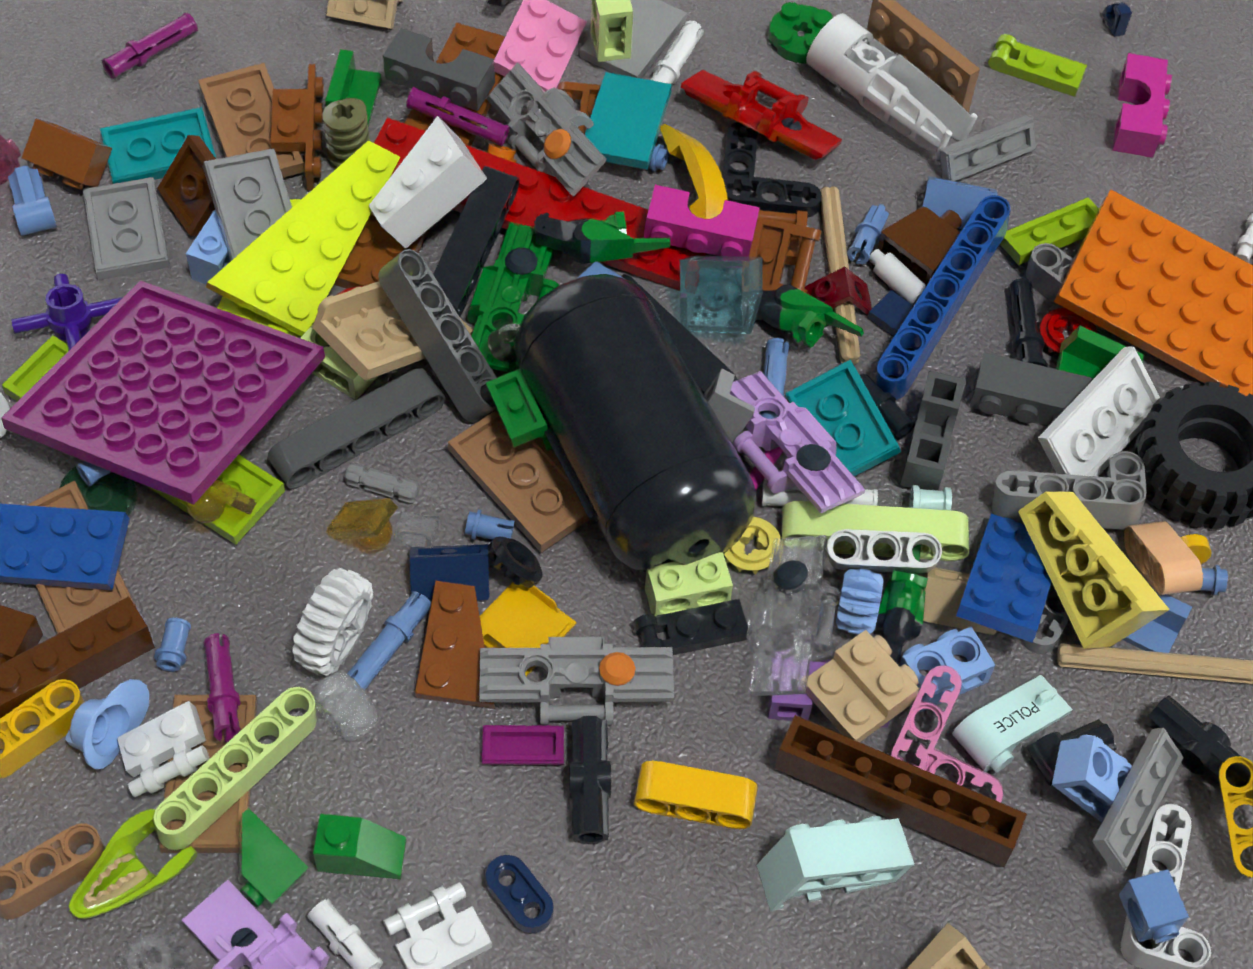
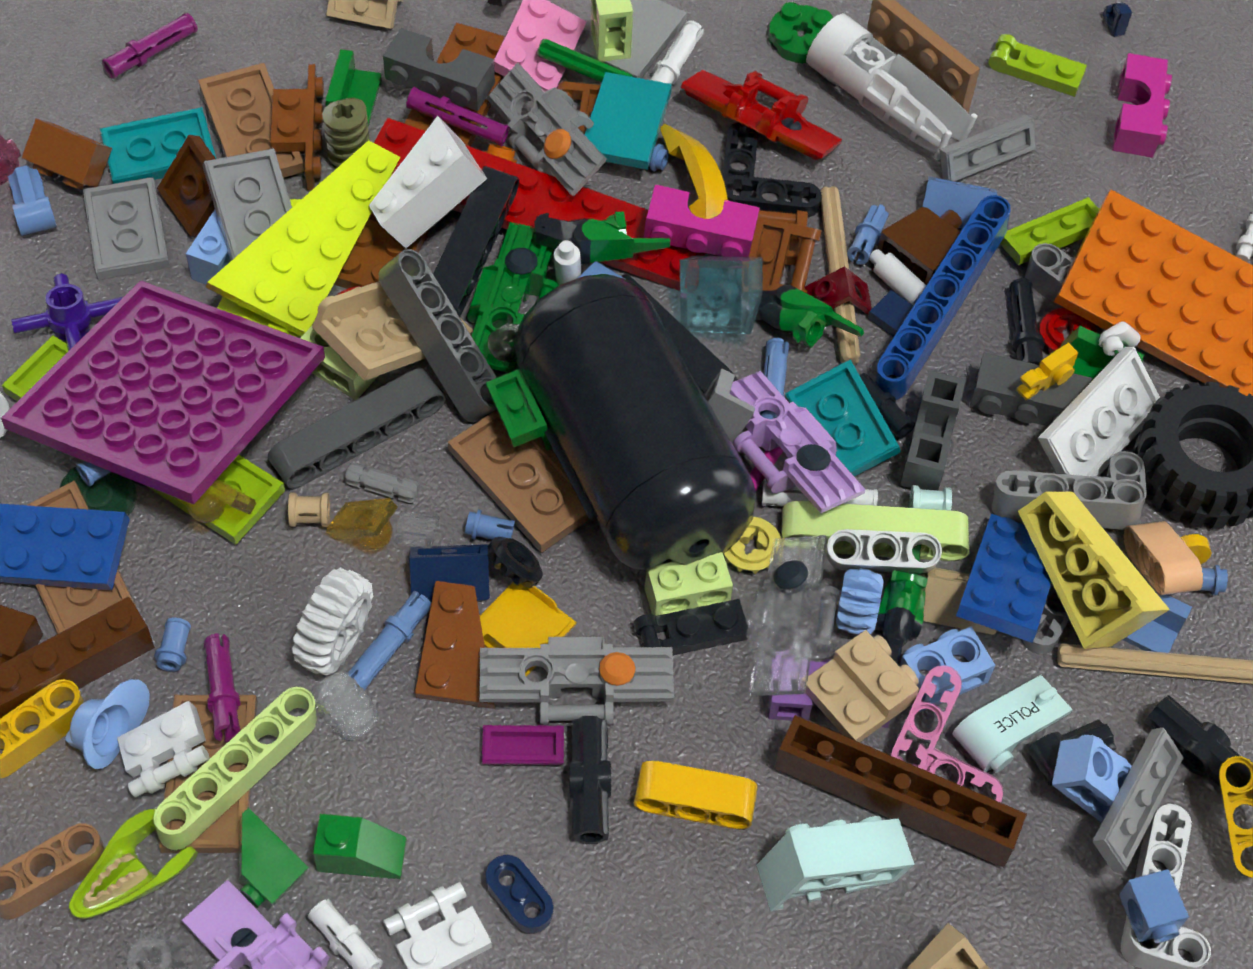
(308, 509): none -> tan bush
(567, 262): none -> white cylinder
(575, 61): none -> green axle
(1052, 369): none -> yellow plate
(1116, 336): none -> white arm

